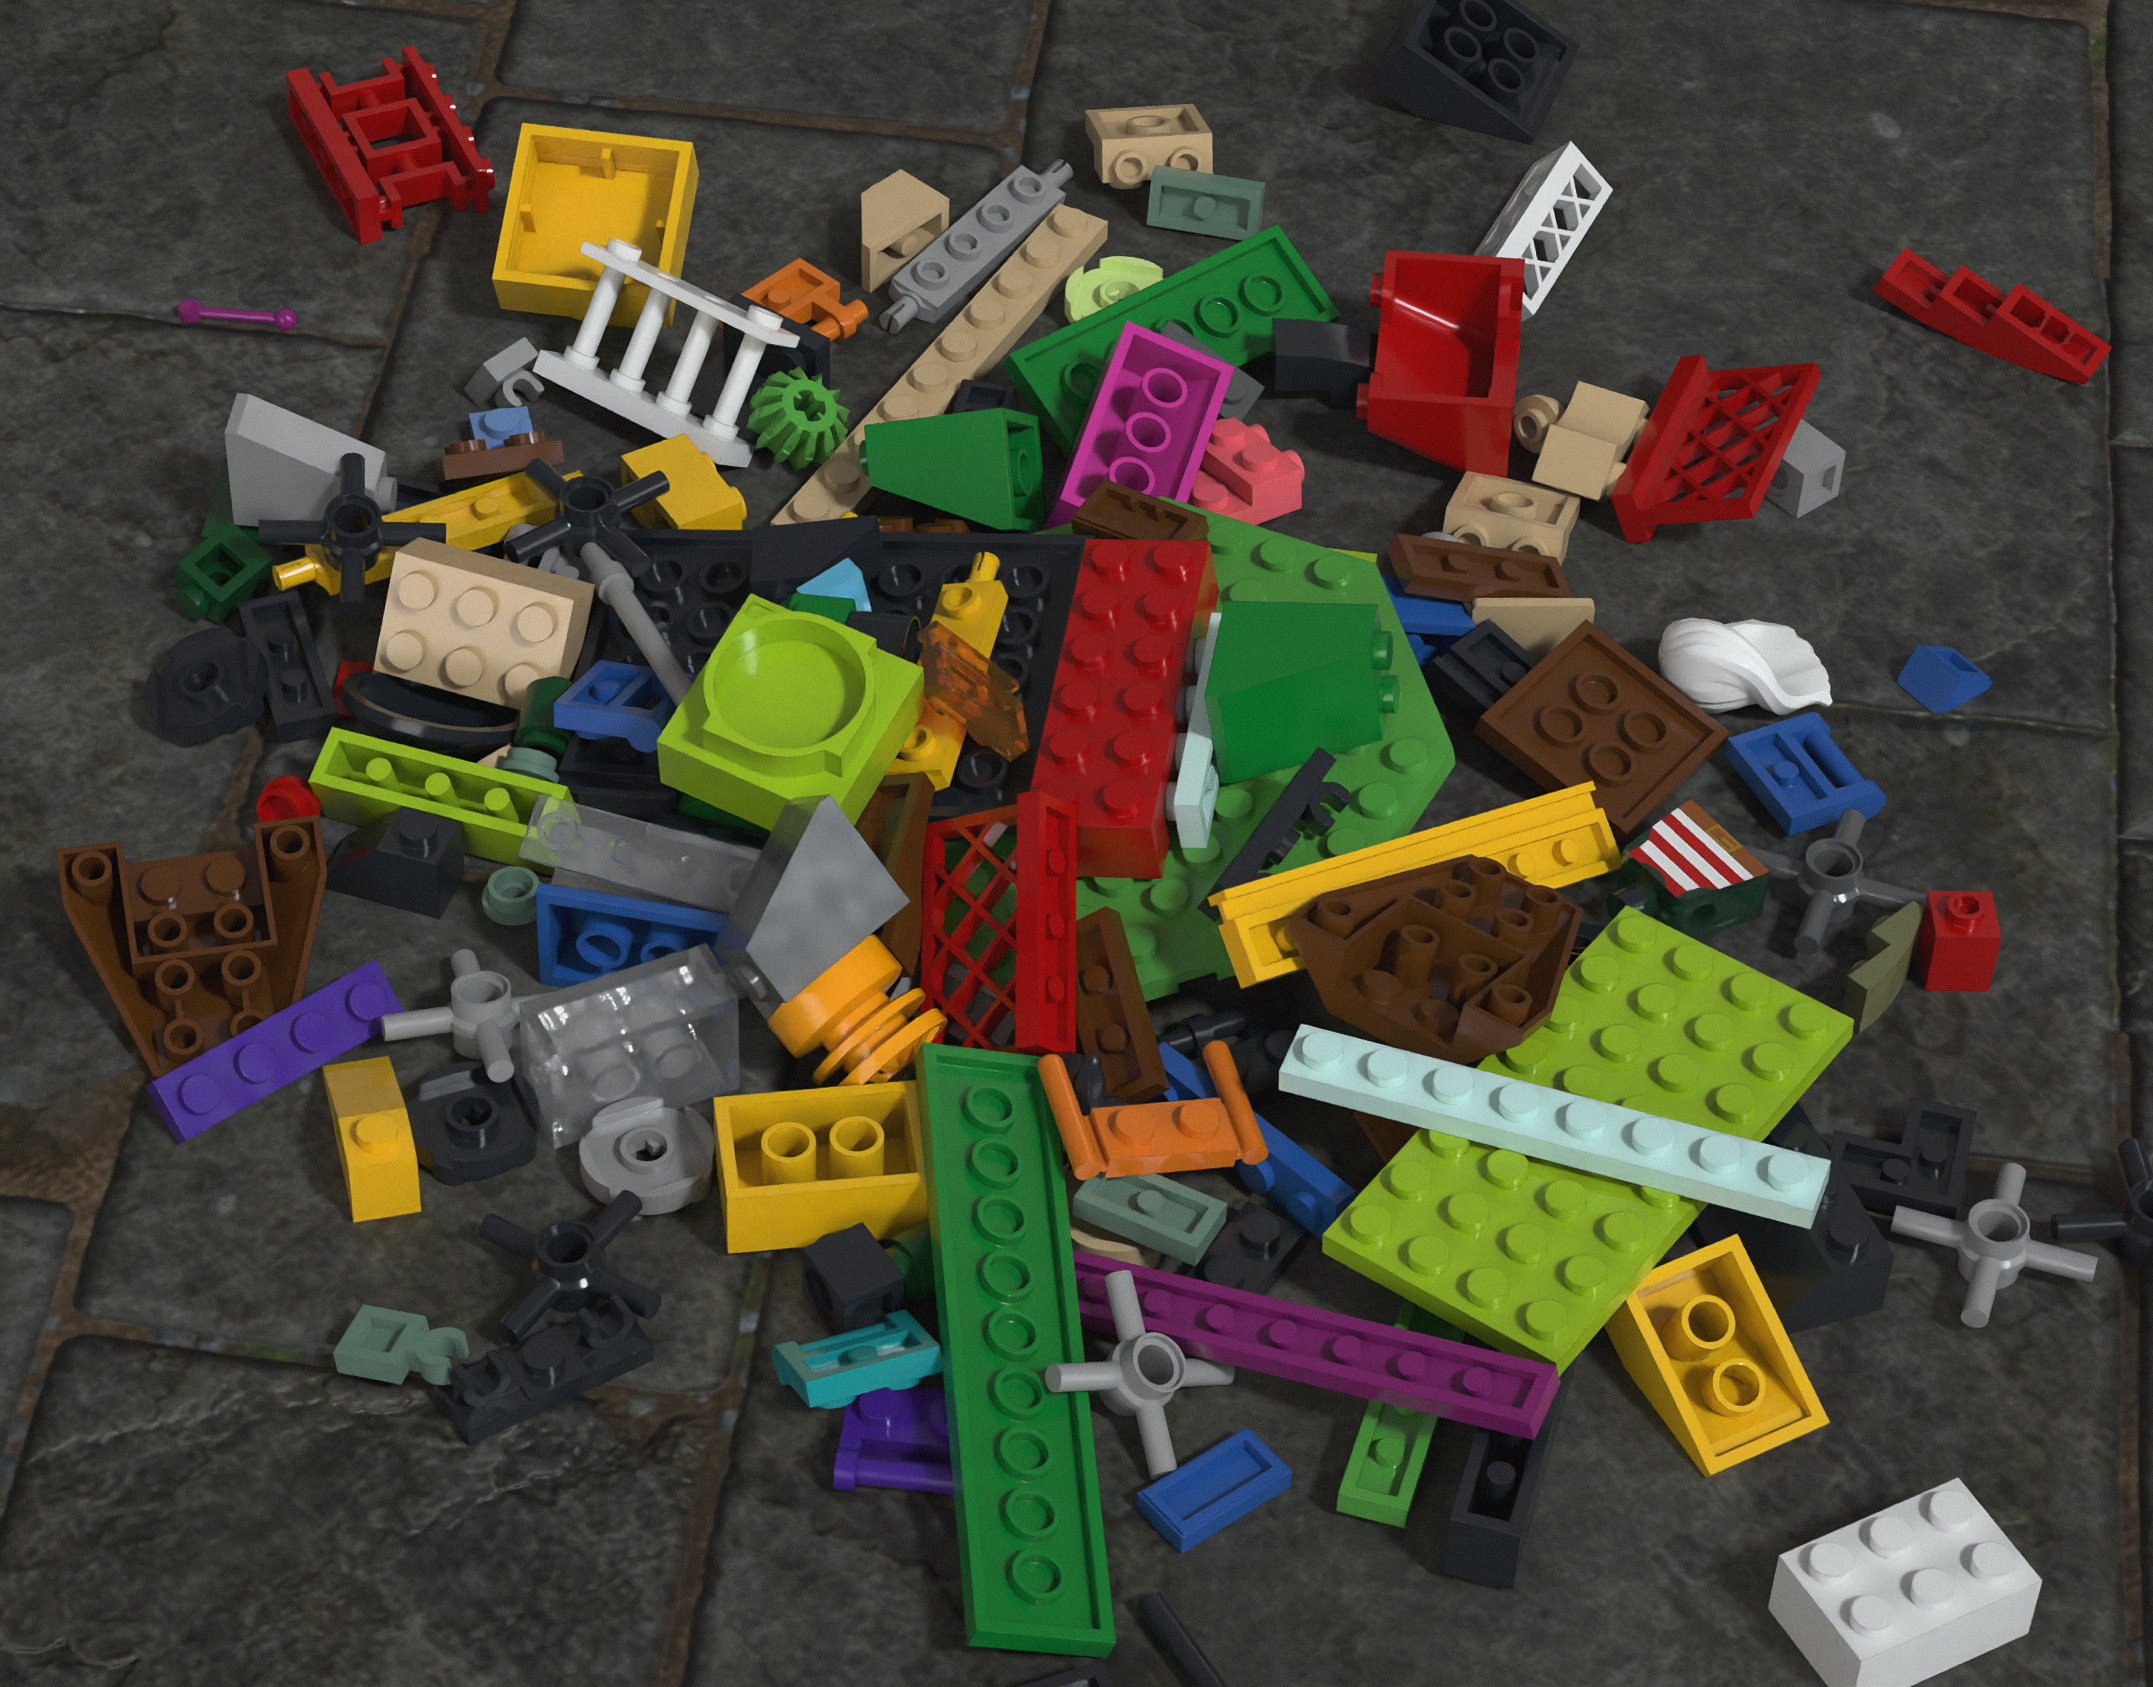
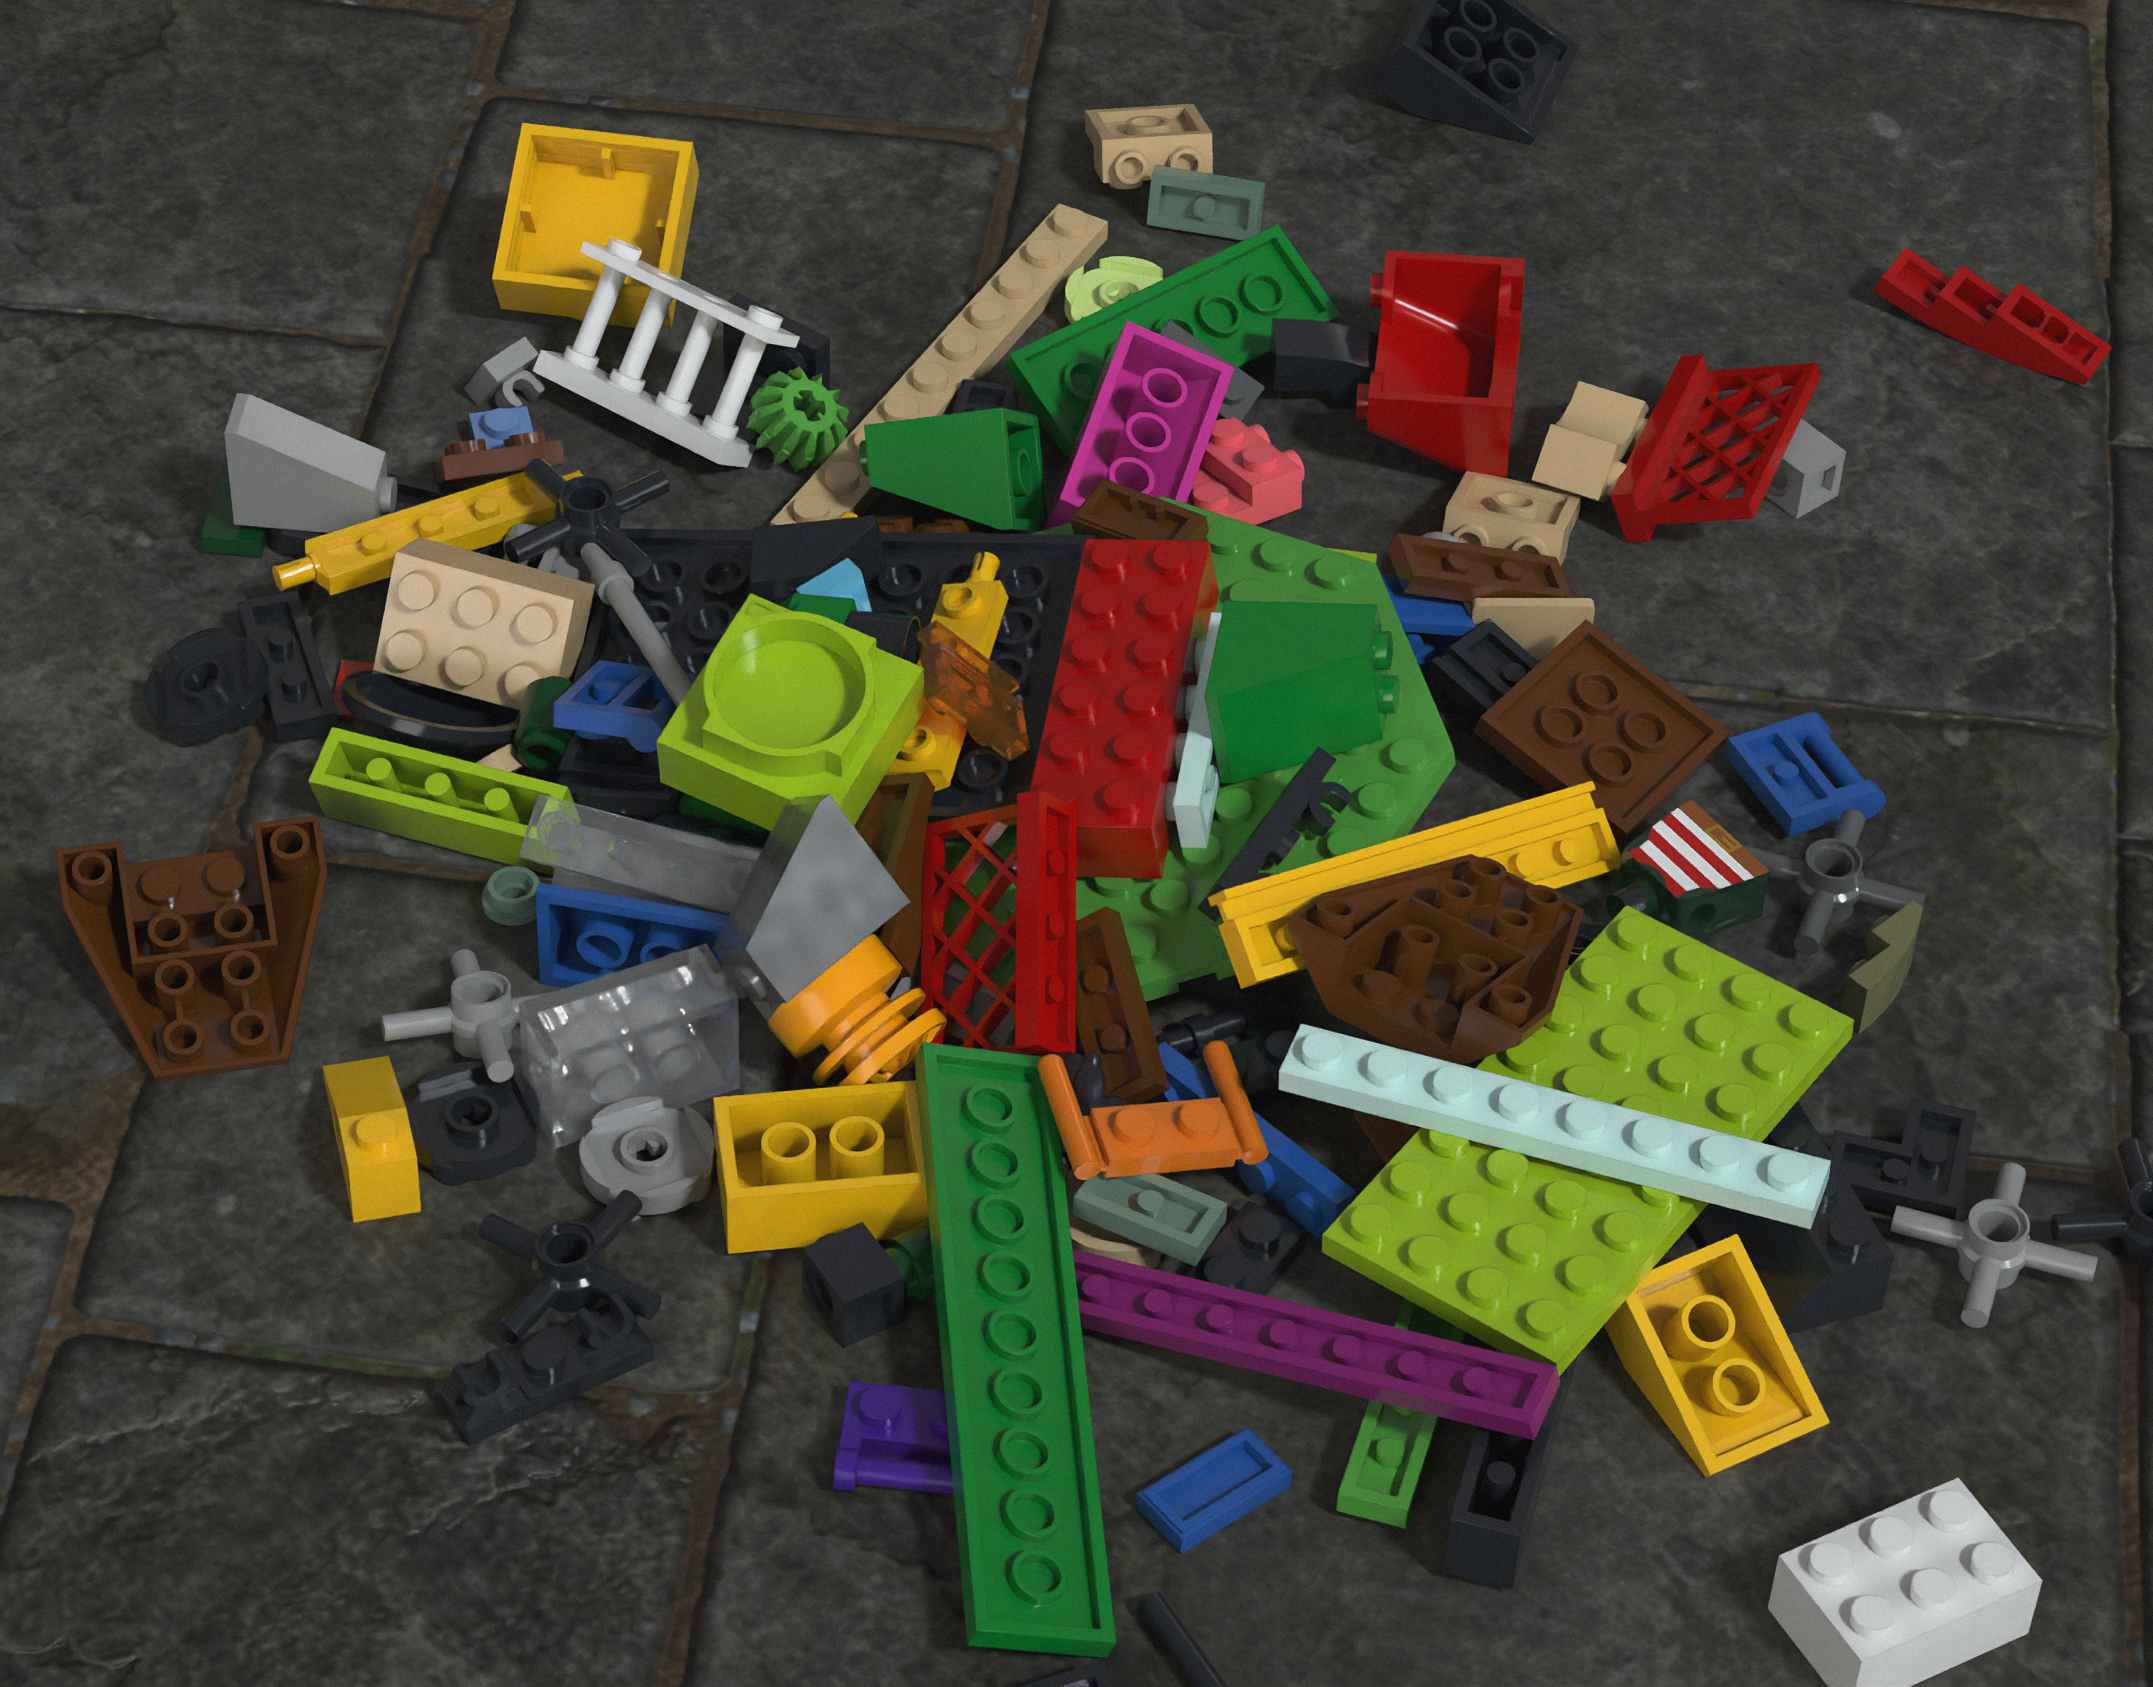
(191, 311): magenta hinge -> none
(226, 559): dark green brick -> none
(274, 1052): dark purple plate -> none
(287, 799): red plate -> none
(350, 533): black bar -> none
(392, 1342): sand green plate -> none
(402, 862): black slope -> none
(405, 171): red fence -> none
(530, 764): sand green plate -> none
(696, 493): yellow brick -> none
(808, 294): orange plate -> none
(859, 1361): teal plate -> none
(897, 224): tan slope -> none
(974, 245): light grey plate -> none
(1139, 1374): light grey bar -> none
(1531, 216): white fence -> none
(1533, 418): tan plate -> none
(1742, 665): white piece -> none
(1942, 678): blue slope -> none
(1958, 941): red brick -> none

